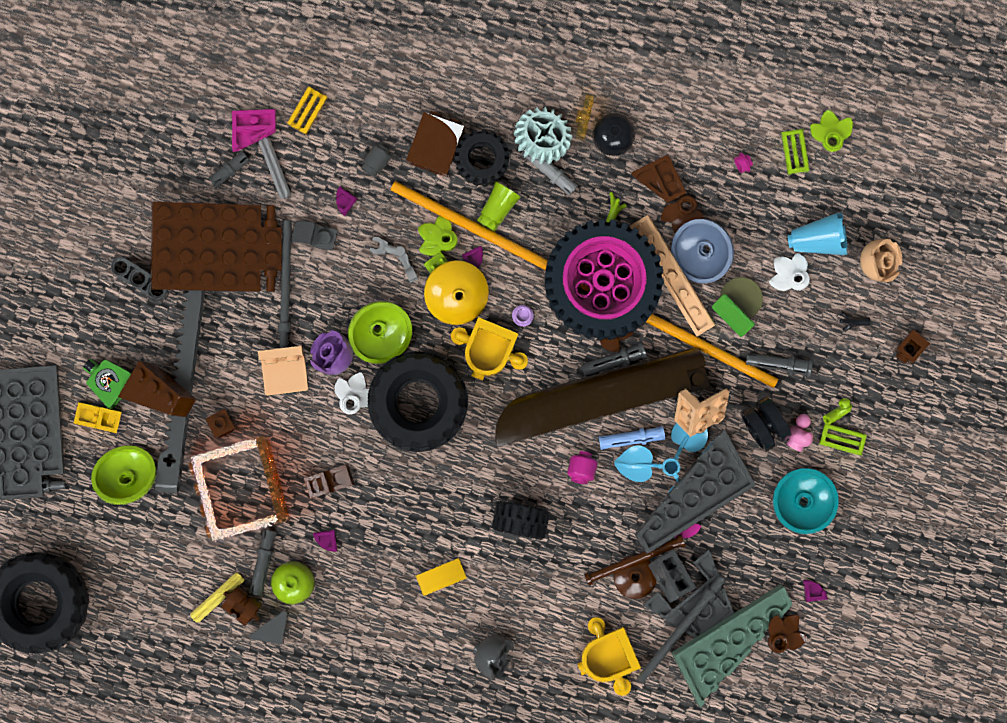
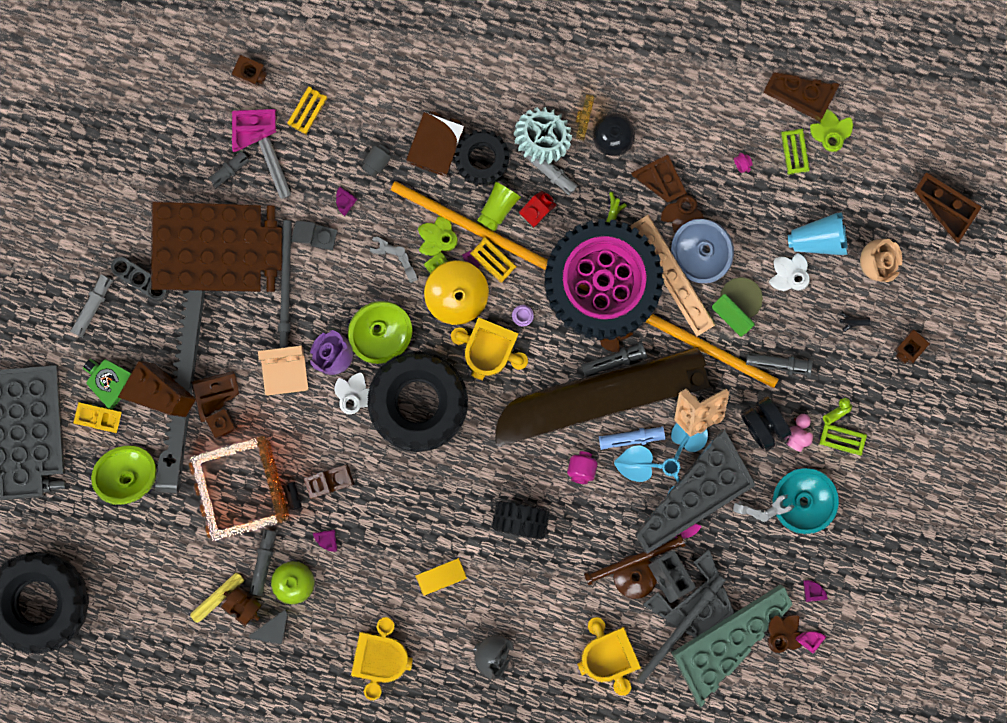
(91, 306): none -> light grey pin
(214, 392): none -> reddish brown wing
(243, 65): none -> reddish brown brick
(292, 496): none -> black pin
(380, 658): none -> yellow piece
(499, 254): none -> yellow tile
(537, 208): none -> red bracket
(778, 508): none -> light grey piece
(801, 94): none -> reddish brown wing
(811, 640): none -> dark pink tile
(946, 205): none -> reddish brown wedge

